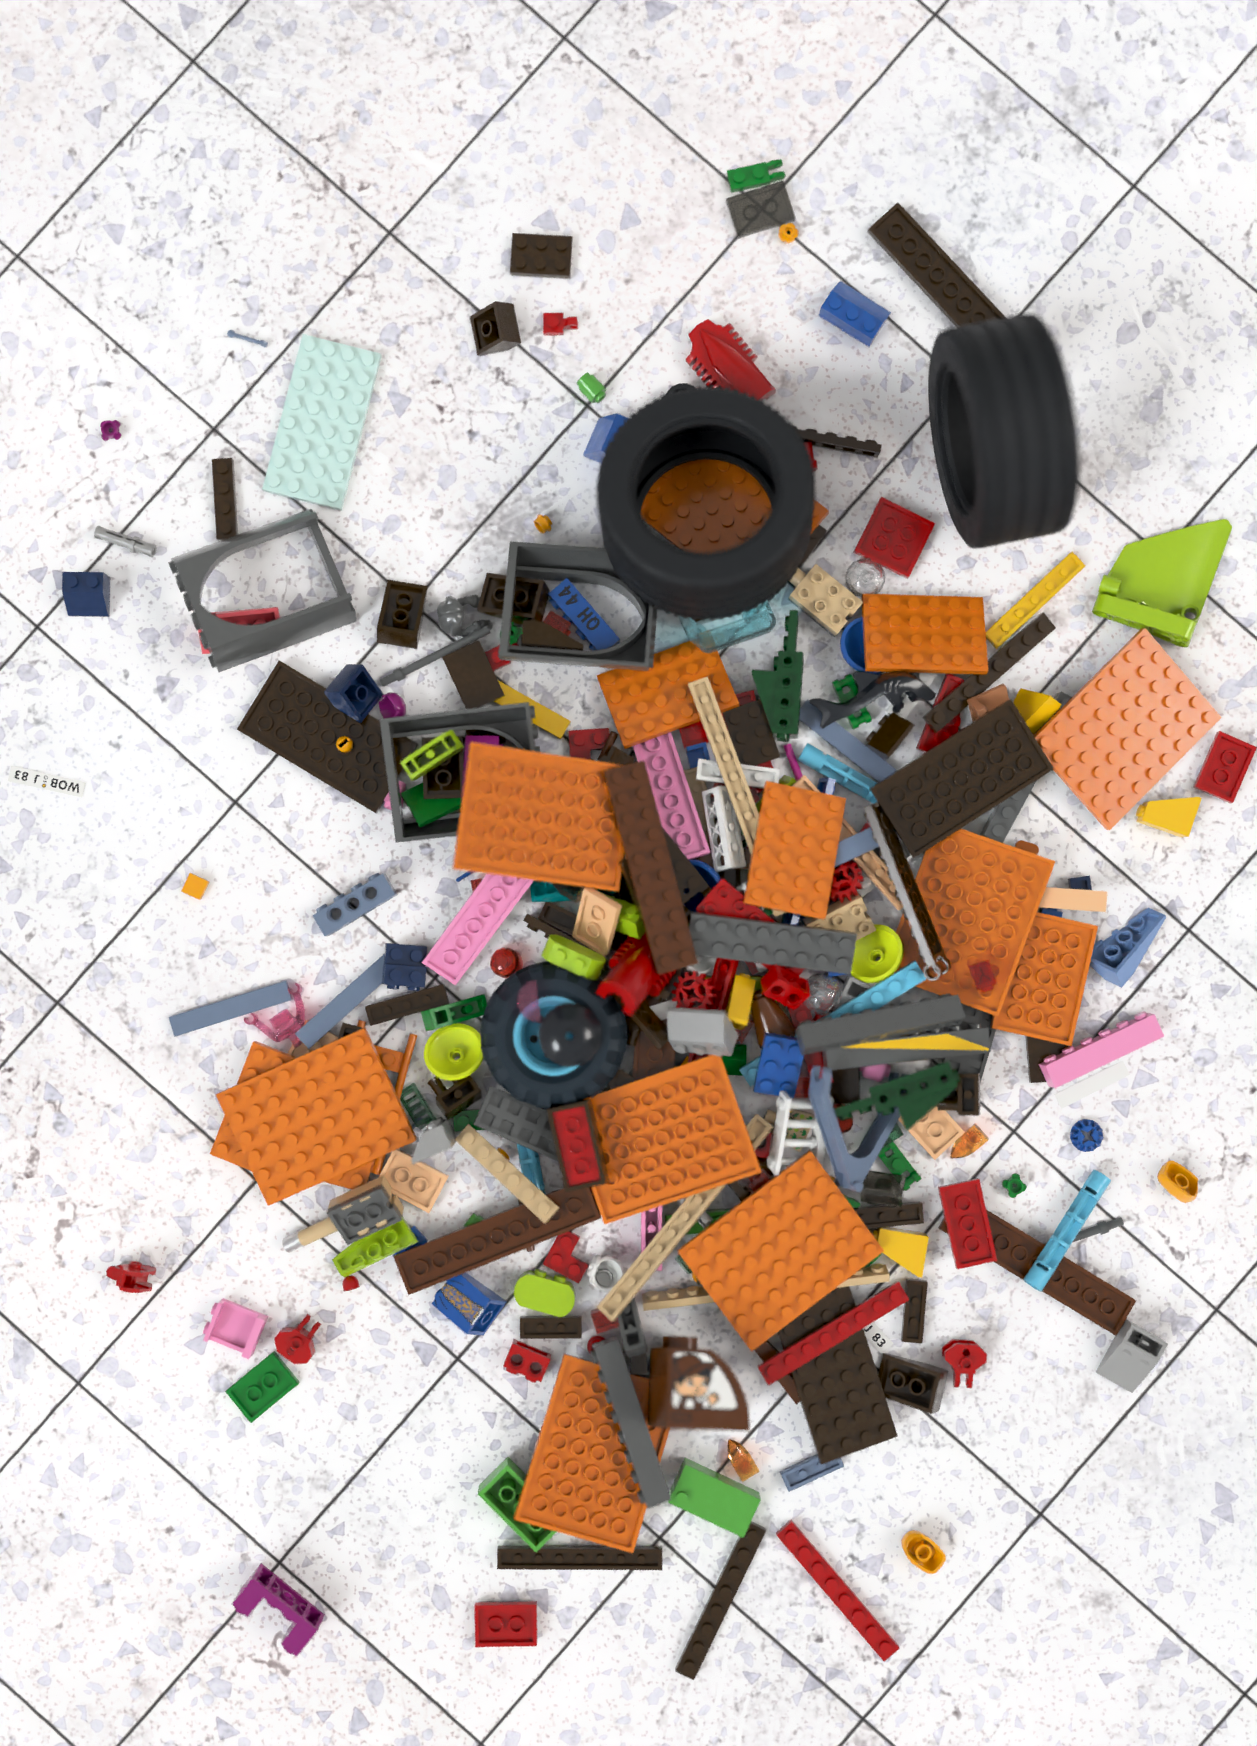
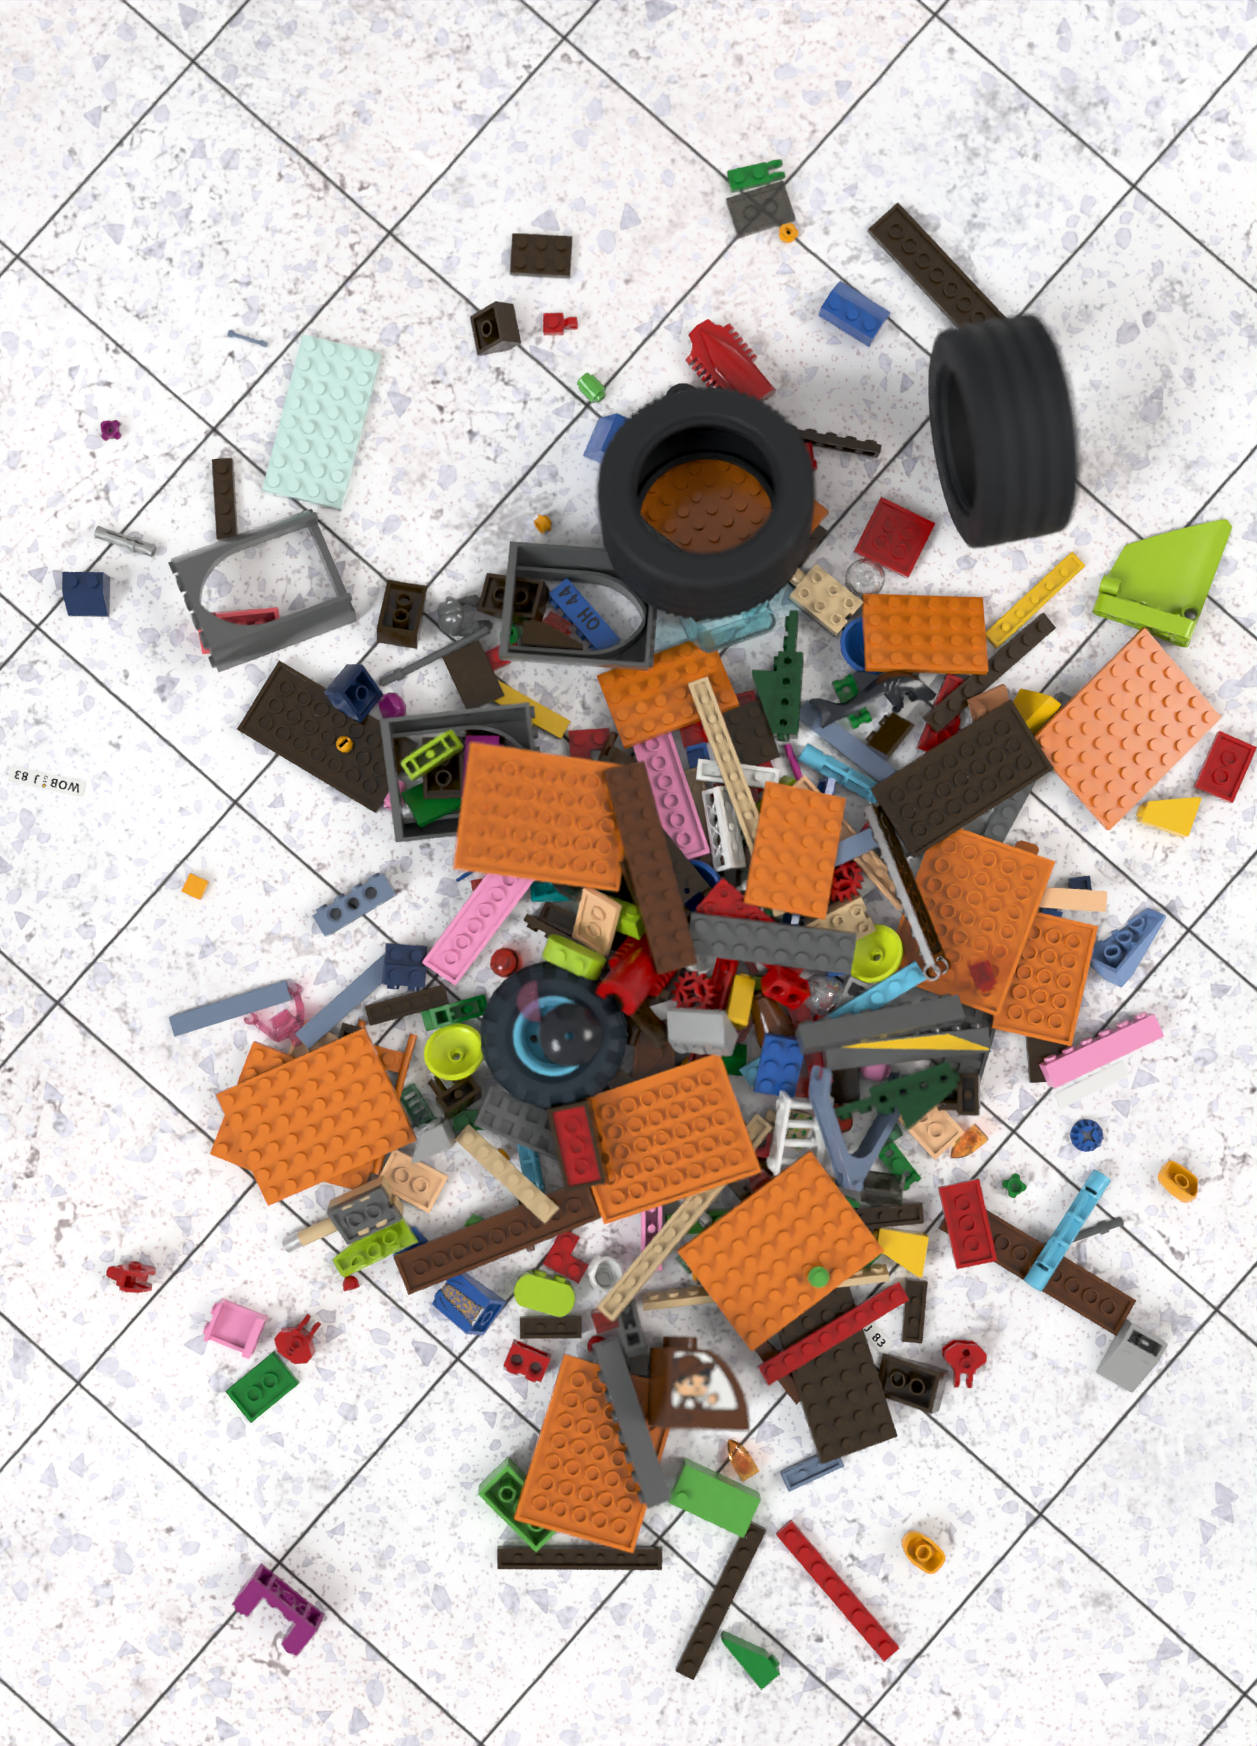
(506, 1624): red plate -> none
(755, 1660): none -> green slope
(818, 1276): none -> bright green plate

